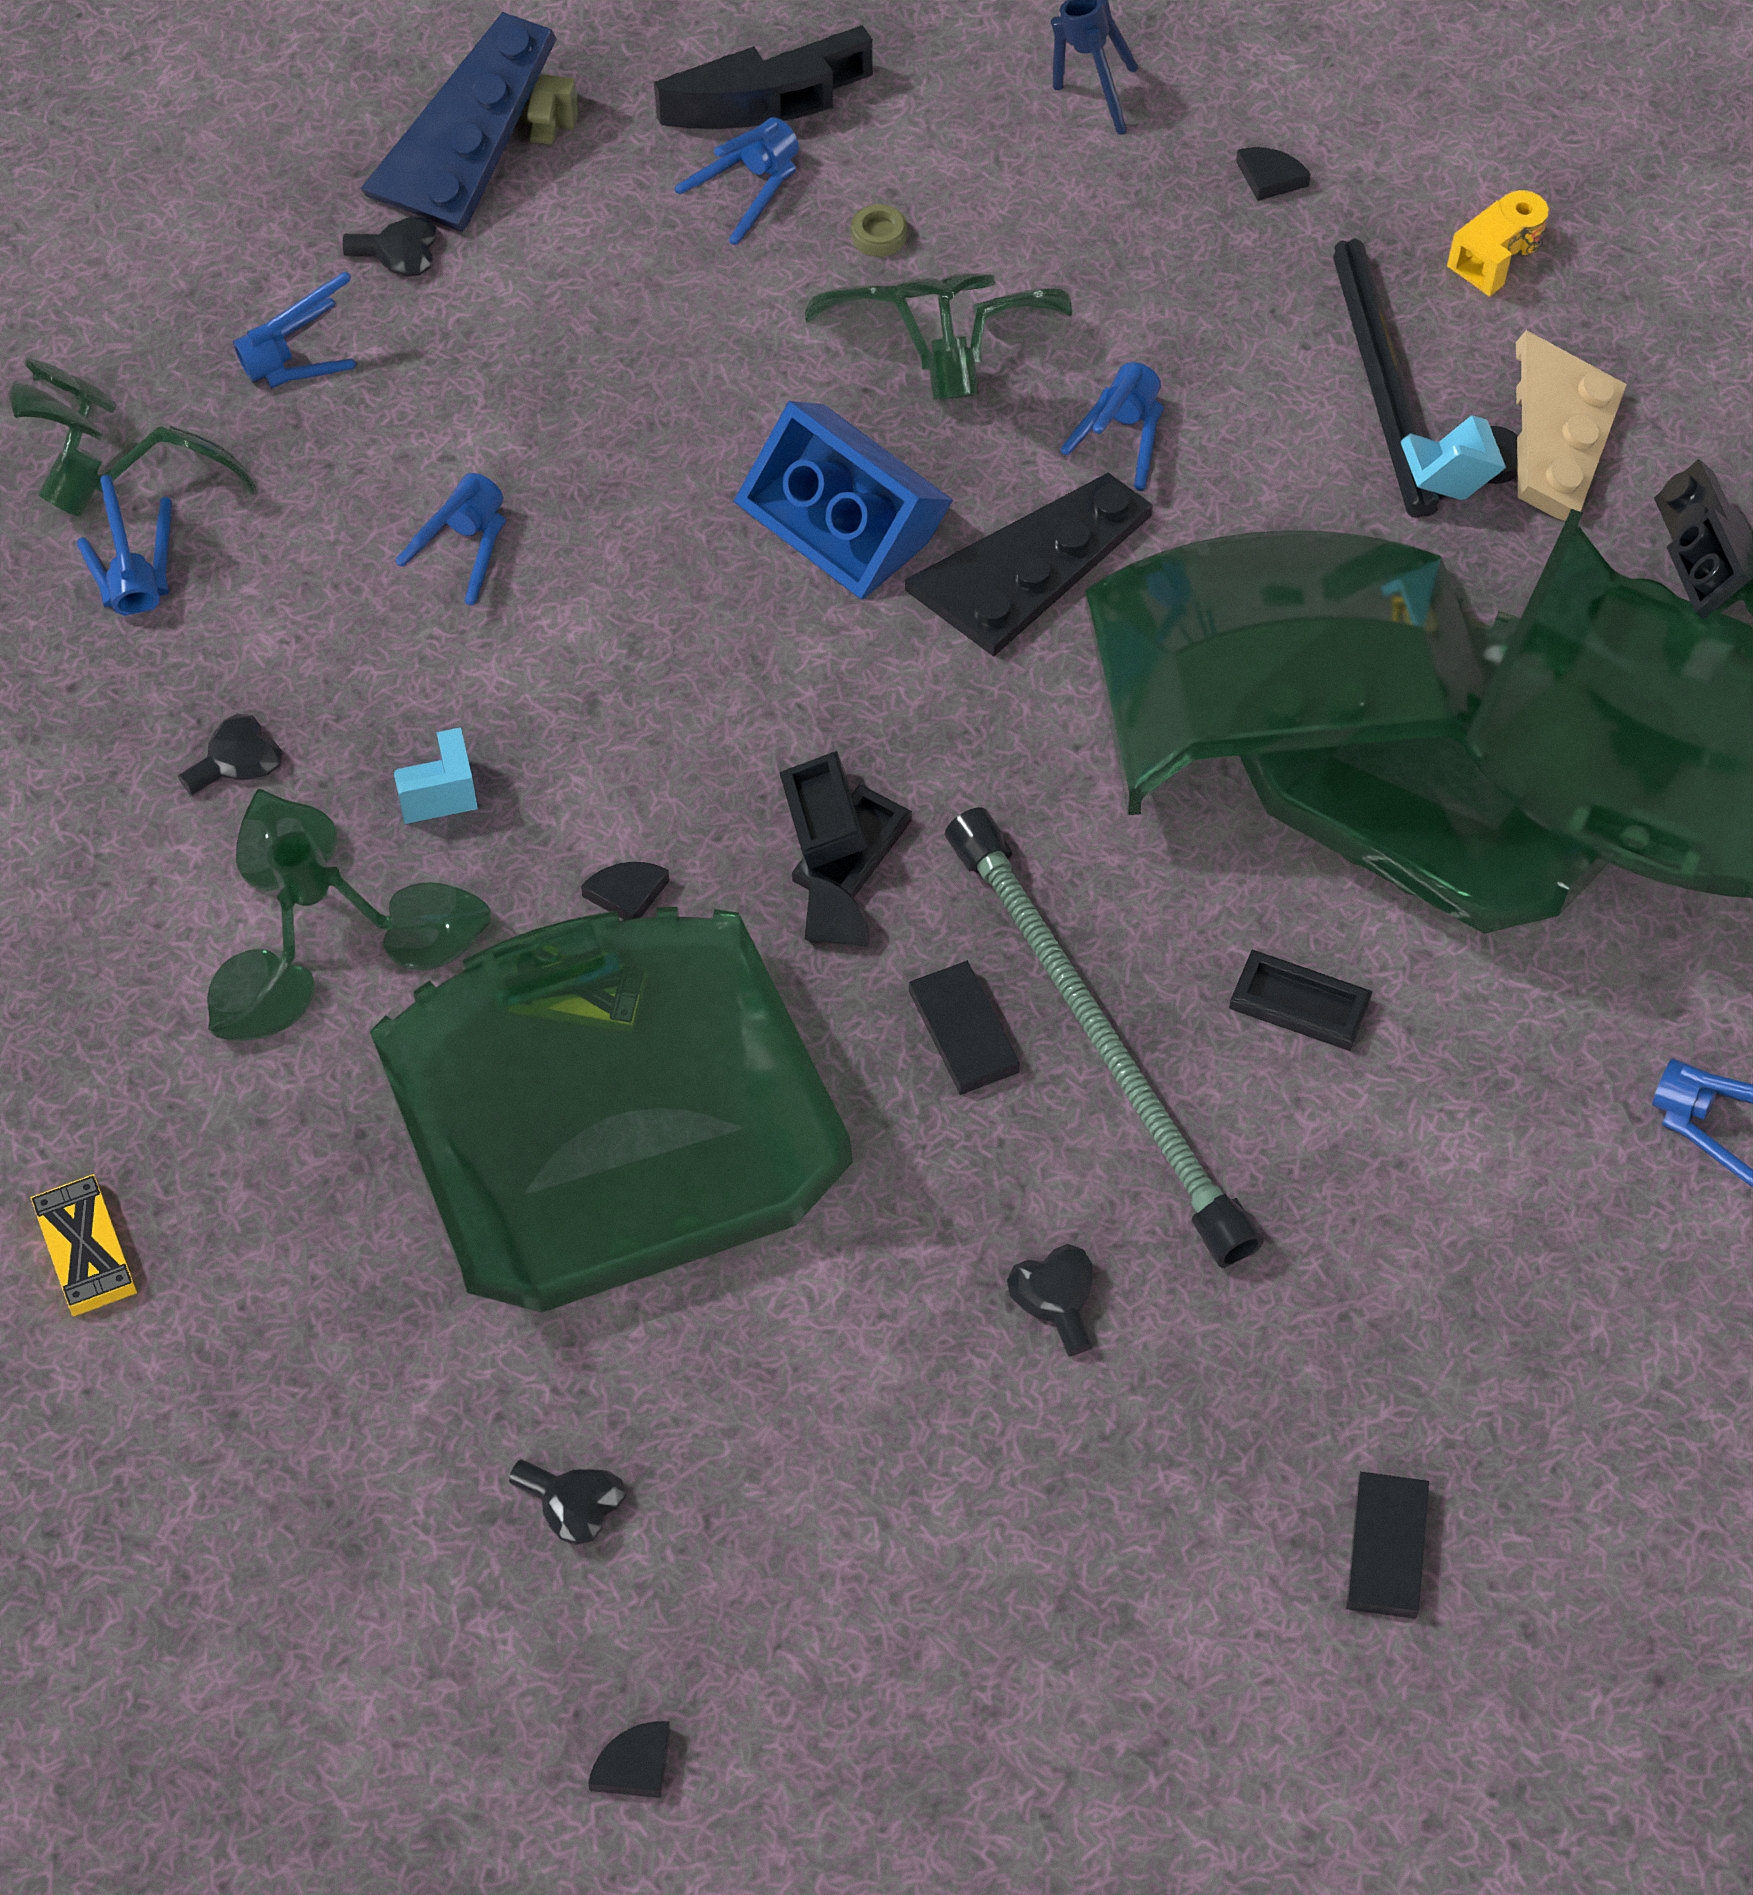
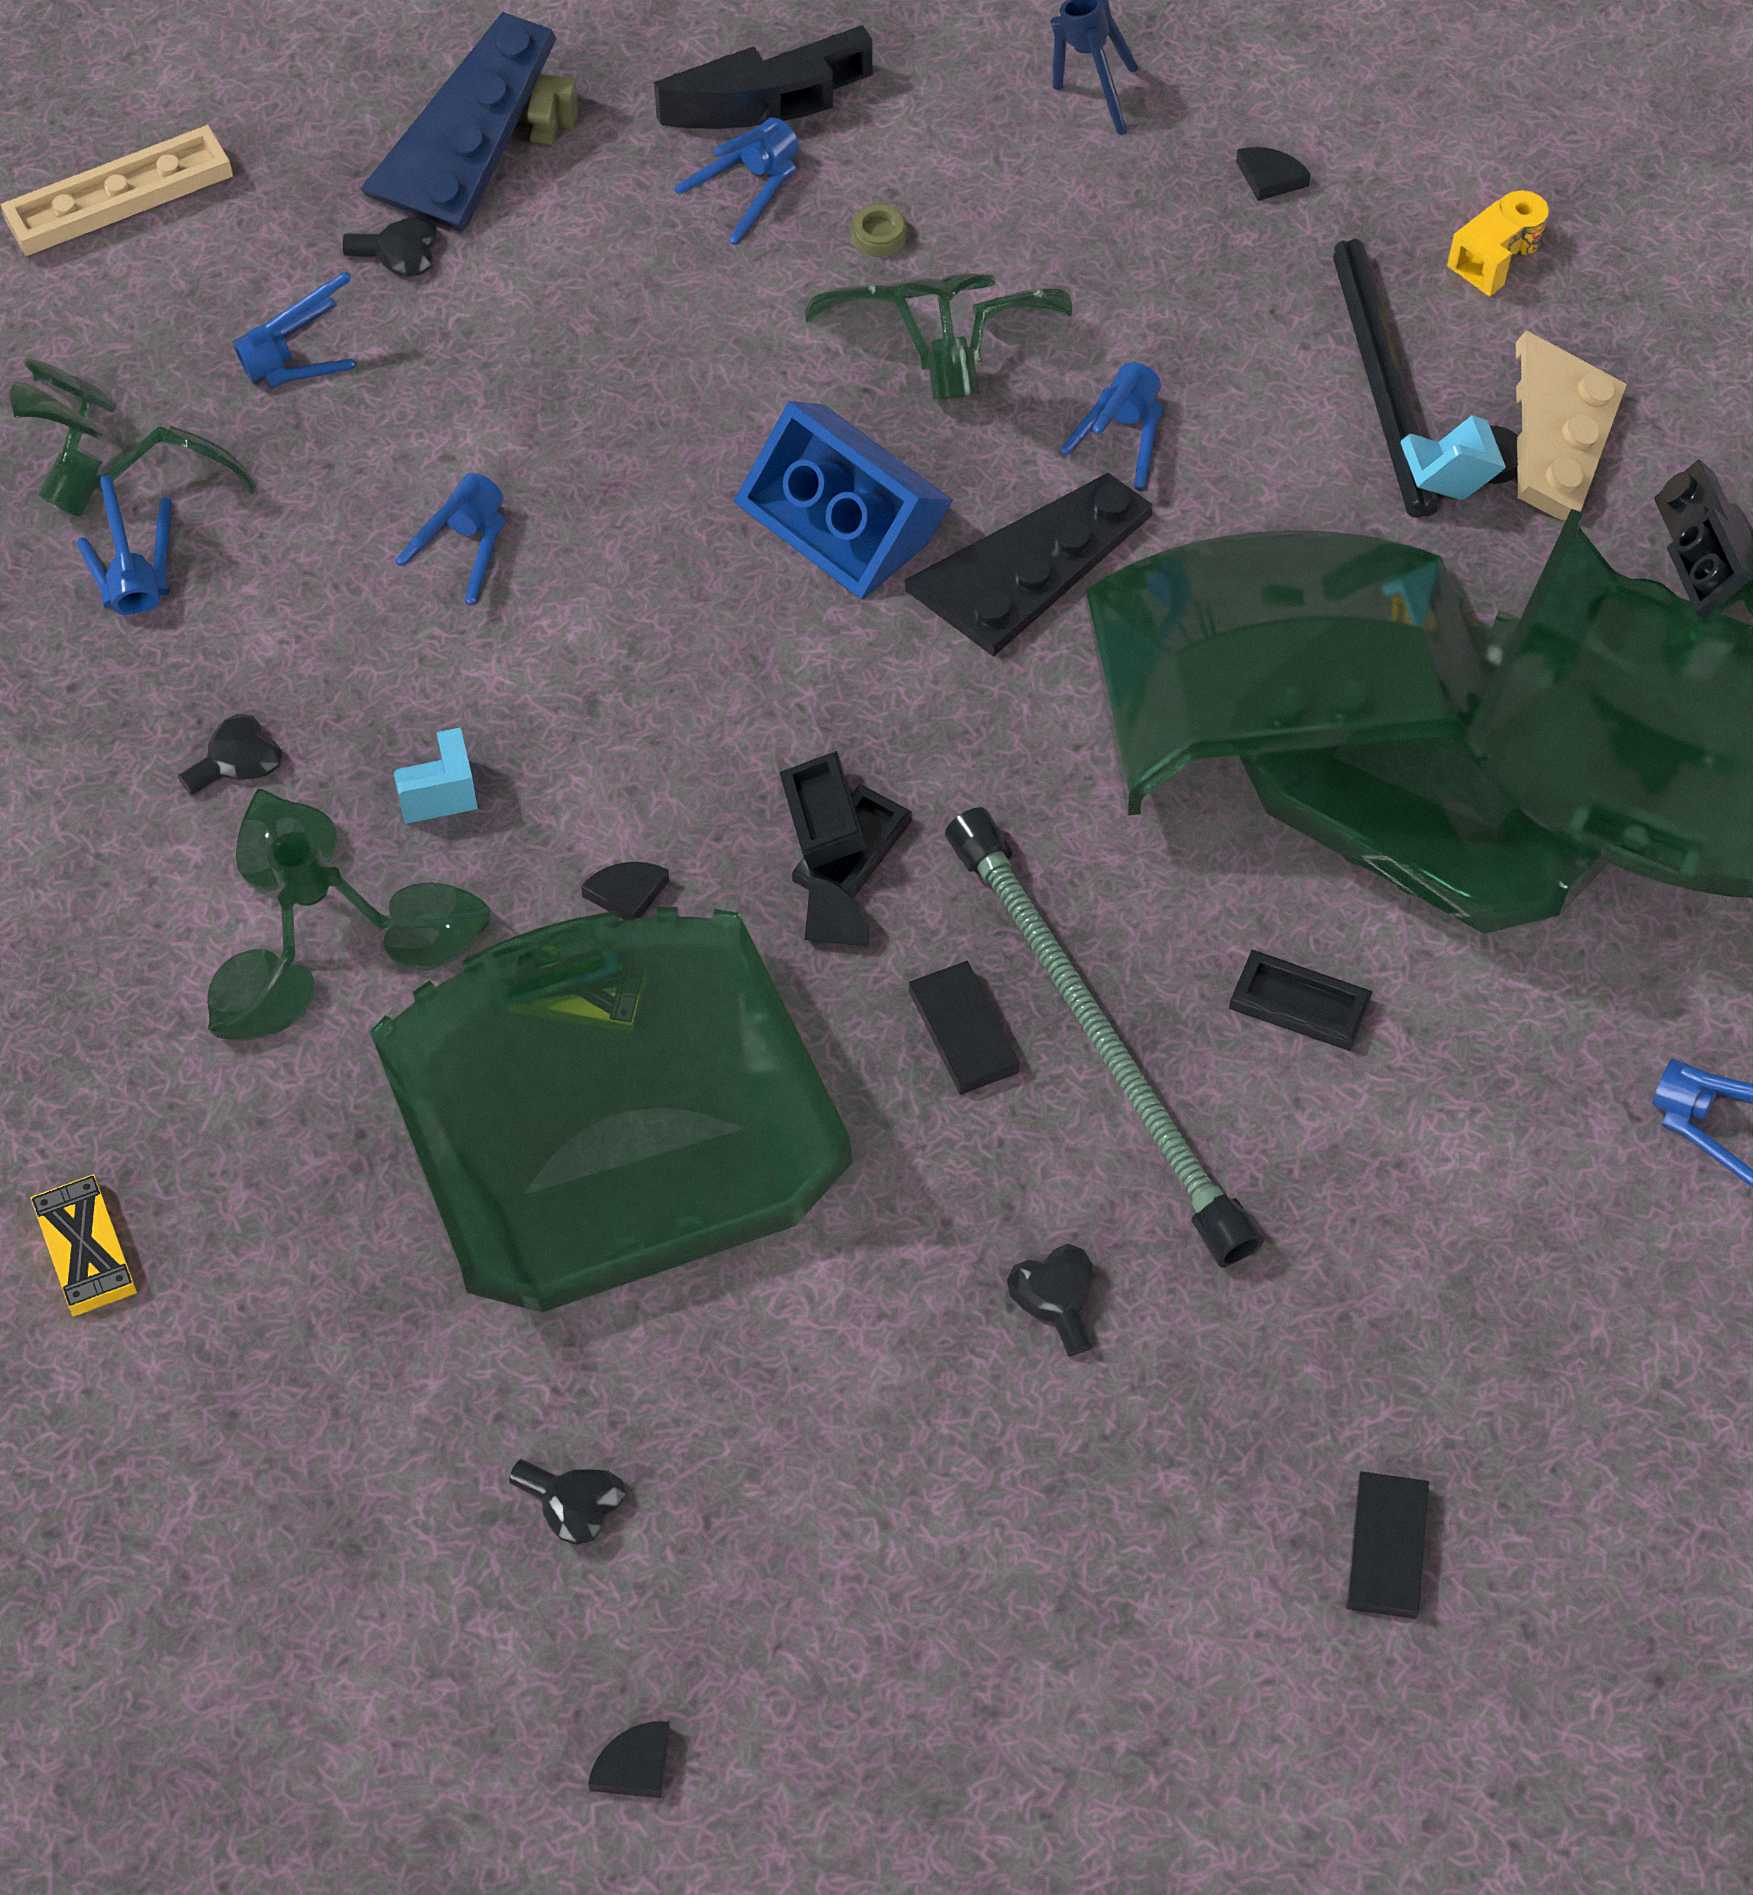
(116, 190): none -> tan plate

